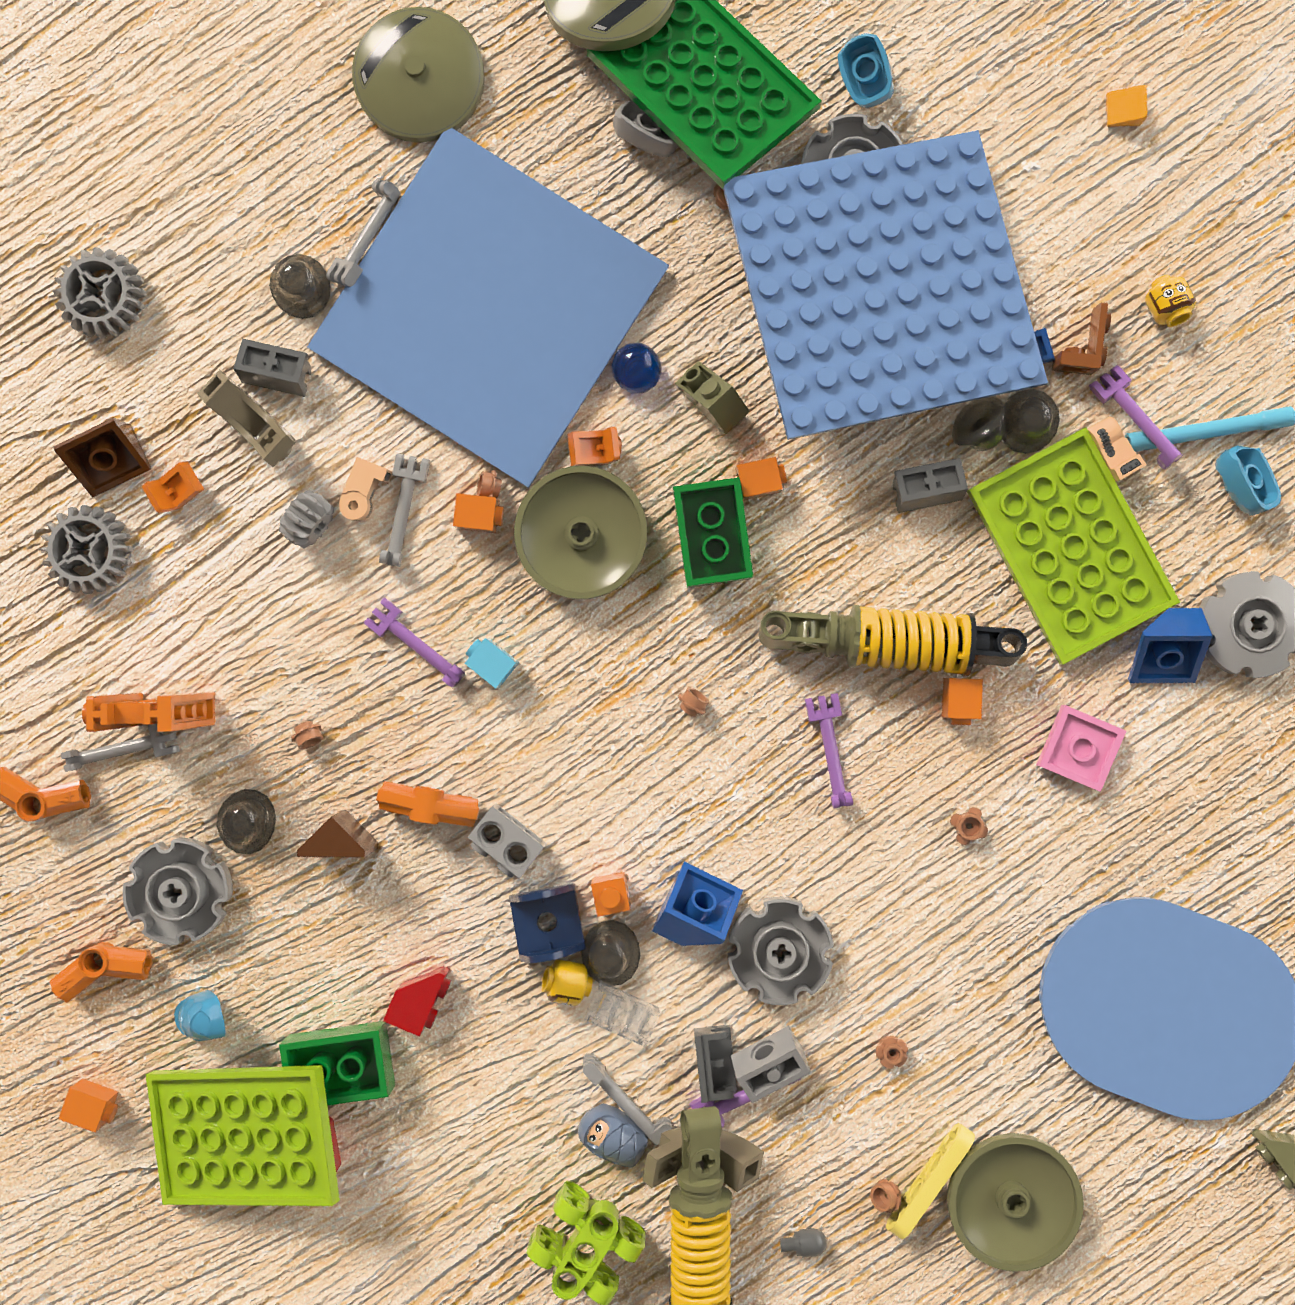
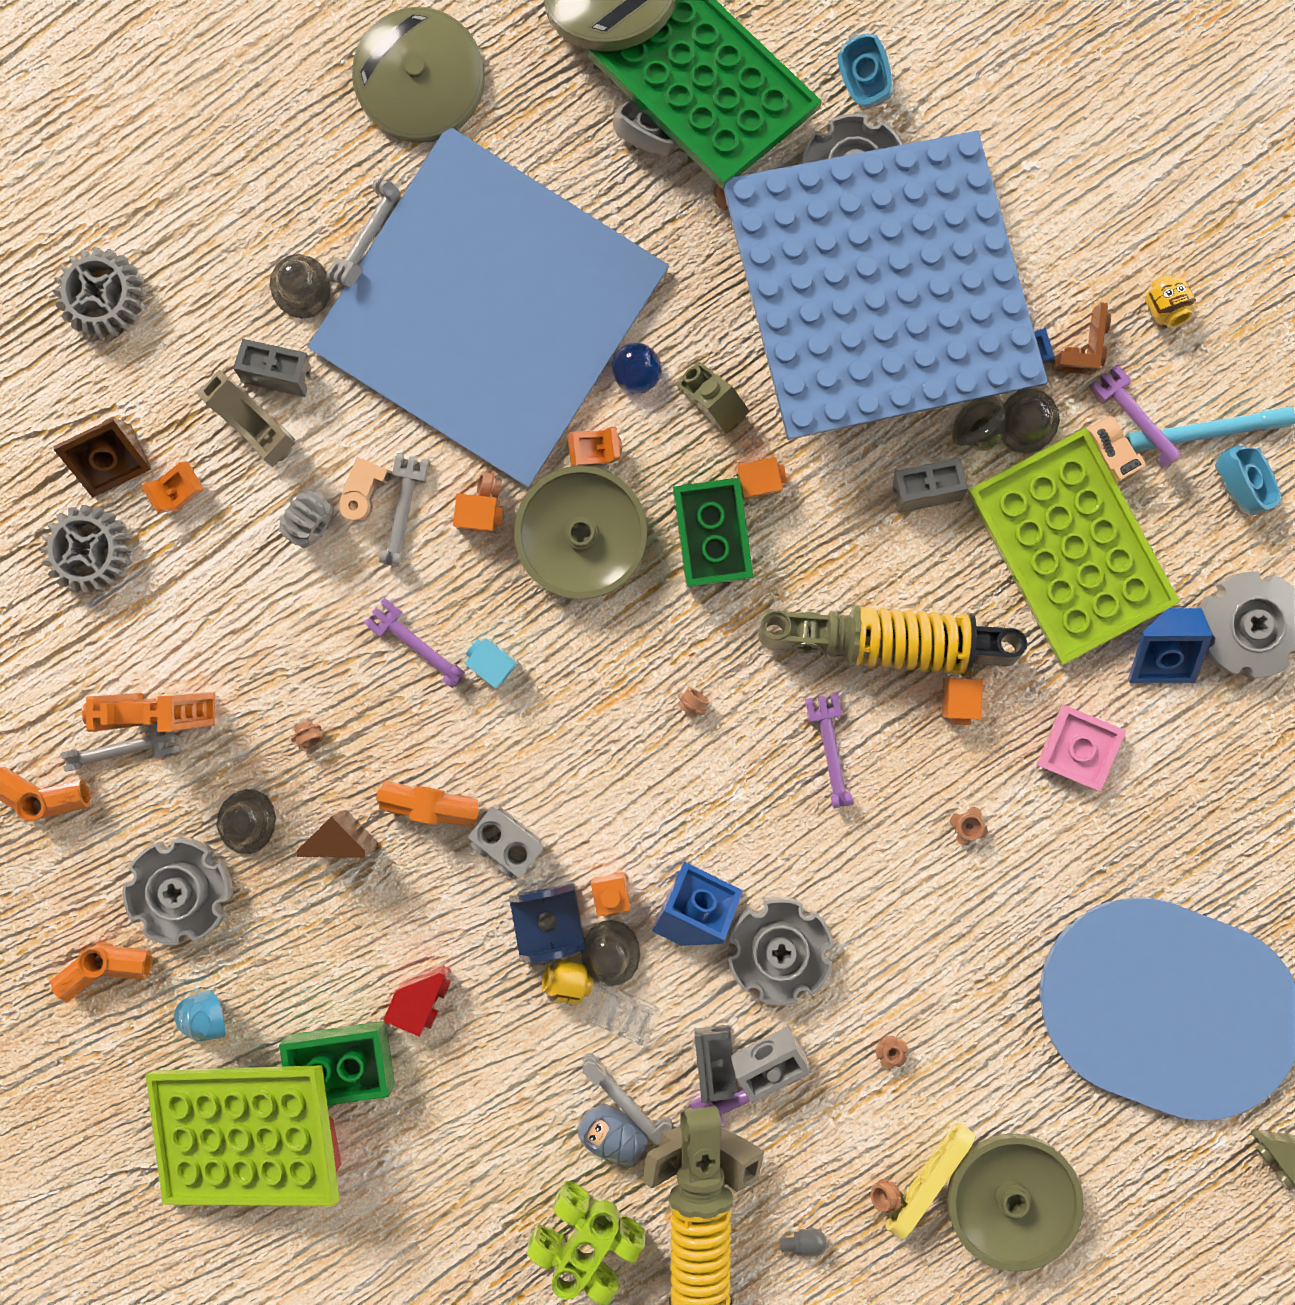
(89, 1105): orange brick -> none
(1127, 106): light orange slope -> none

